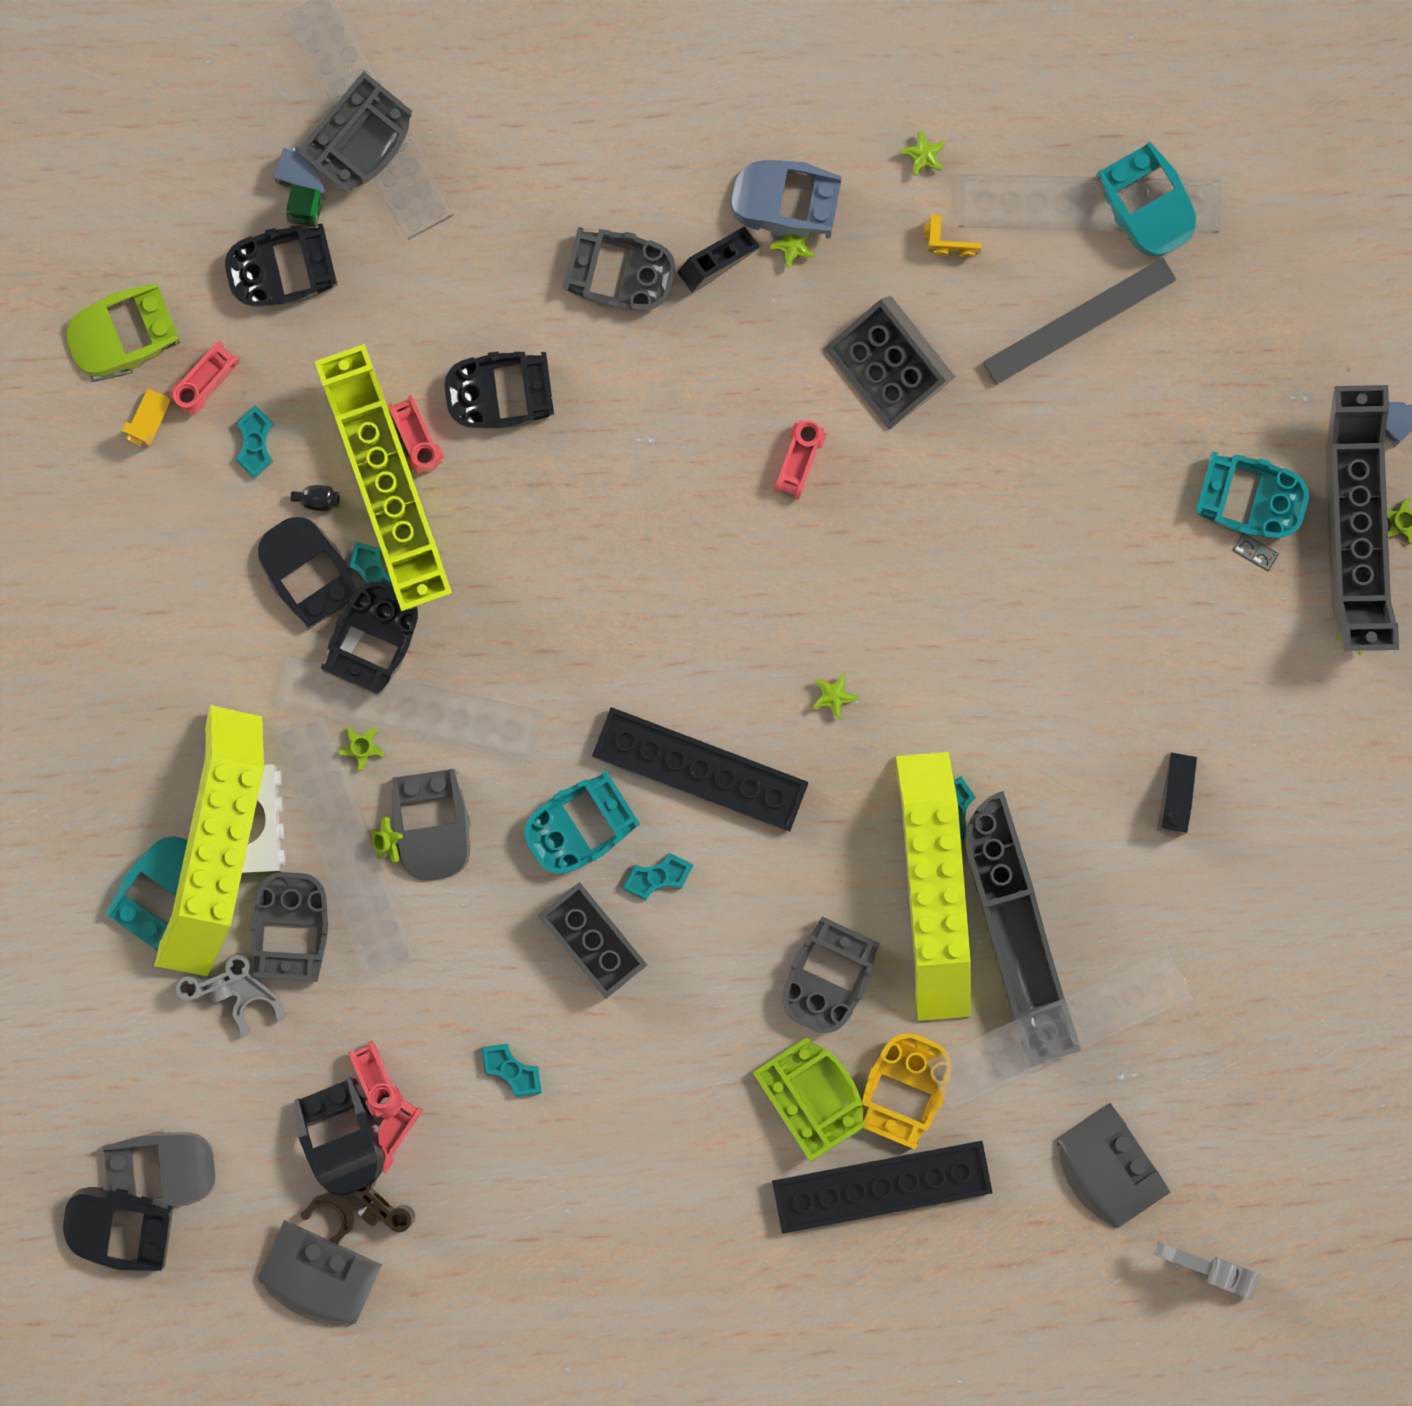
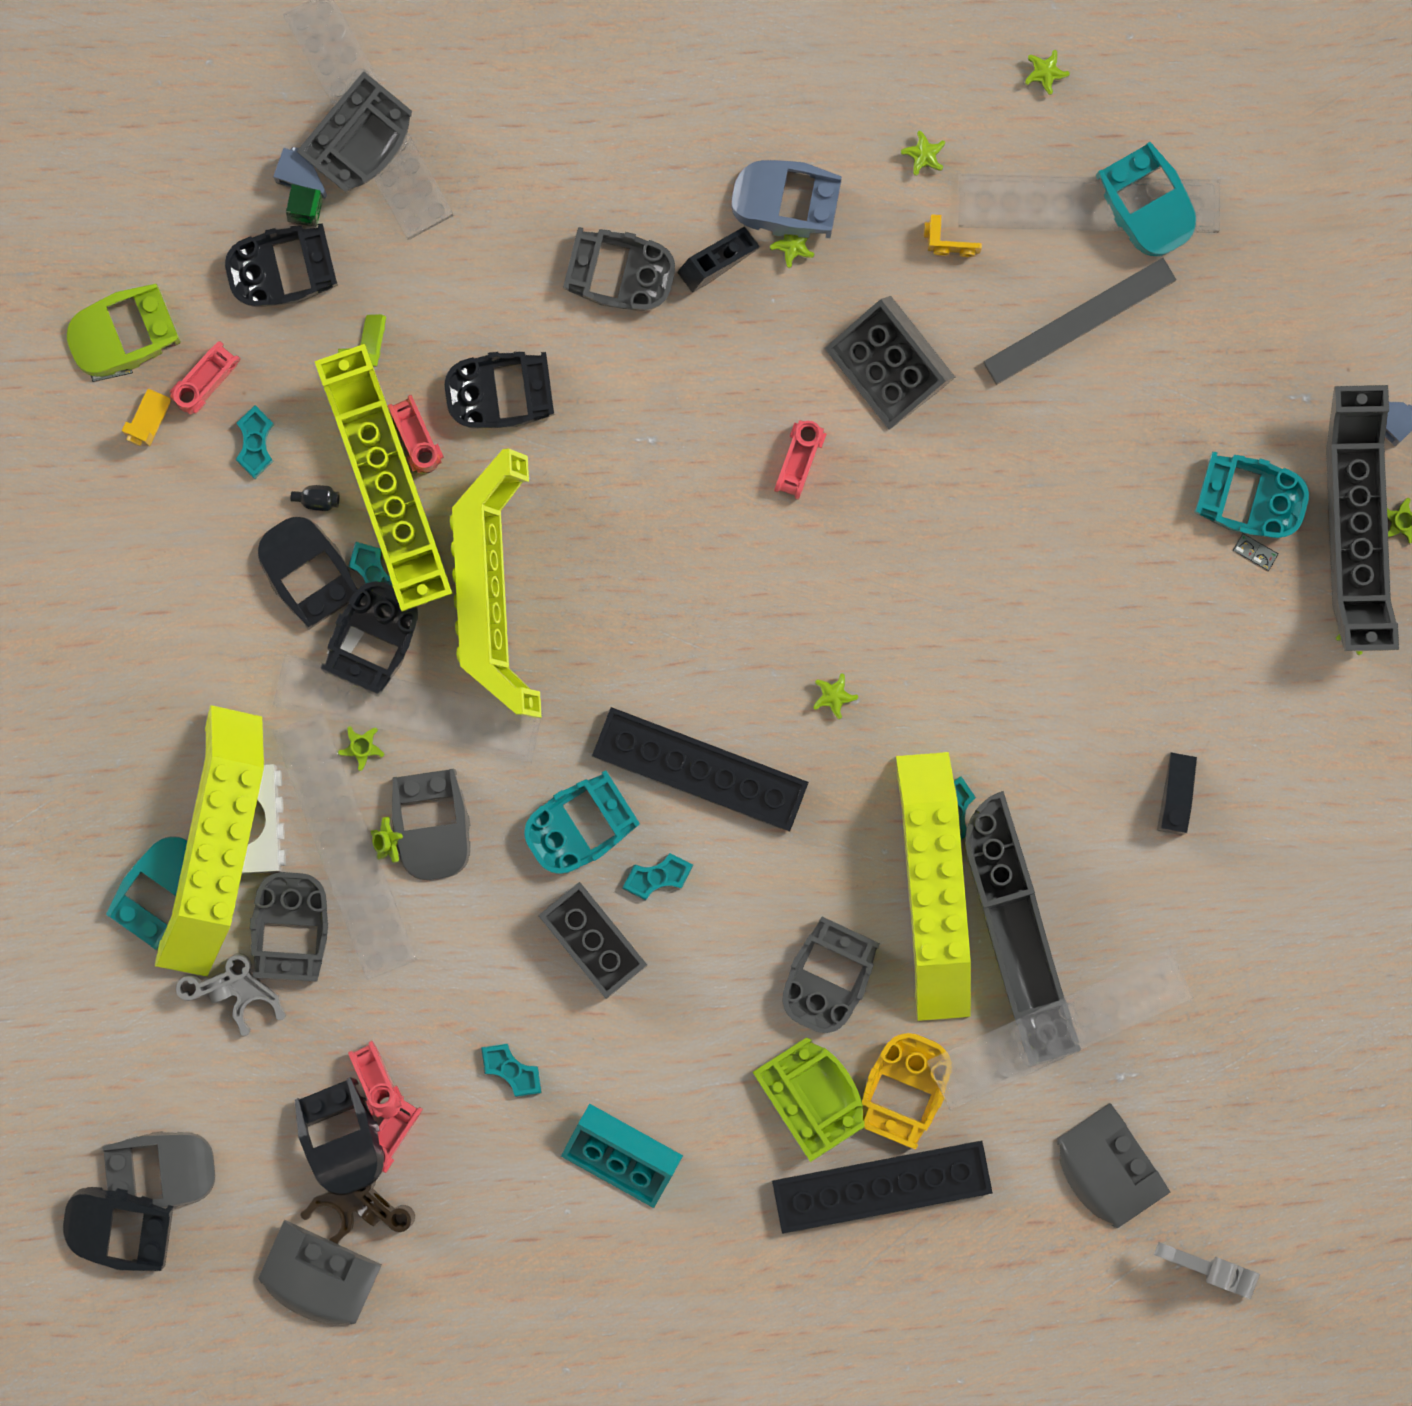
(372, 336): none -> lime bracket
(481, 582): none -> neon yellow slope
(621, 1155): none -> teal slope
(1046, 71): none -> lime animal

